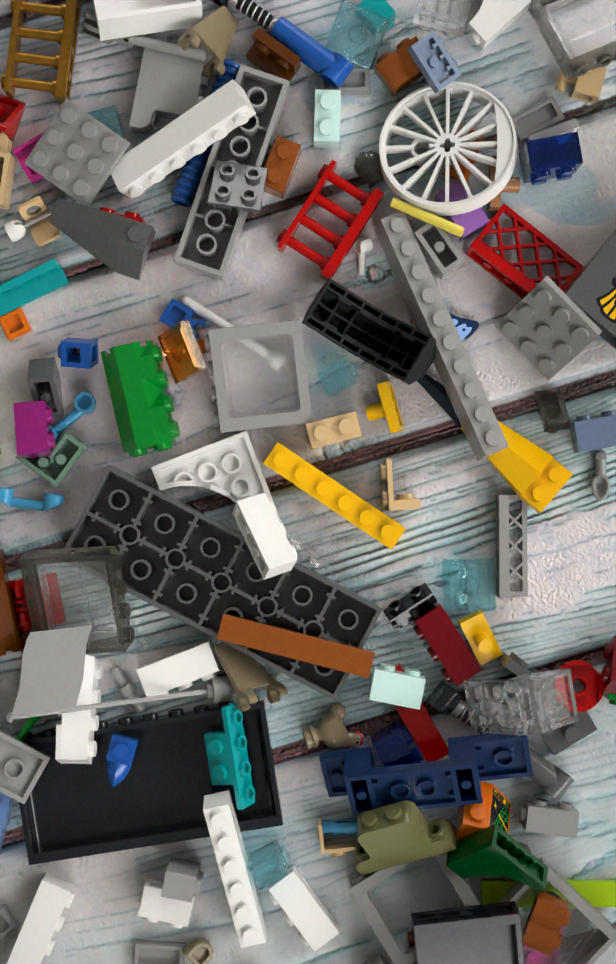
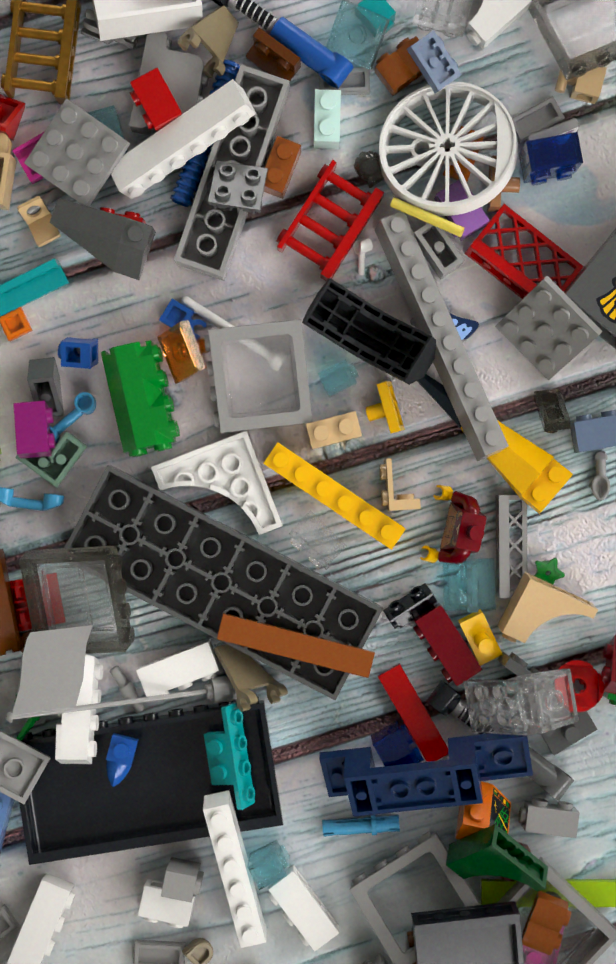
(16, 229): white hinge -> none
(156, 99): none -> red brick
(166, 47): light grey bar -> none
(264, 535): white brick -> none
(332, 731): dark tan animal -> none
(335, 848): tan bracket -> none
(397, 686): light aqua brick -> none
(399, 836): olive brick -> none
(462, 528): none -> dark red torso
(536, 603): none -> tan arch
(543, 567): none -> green plate

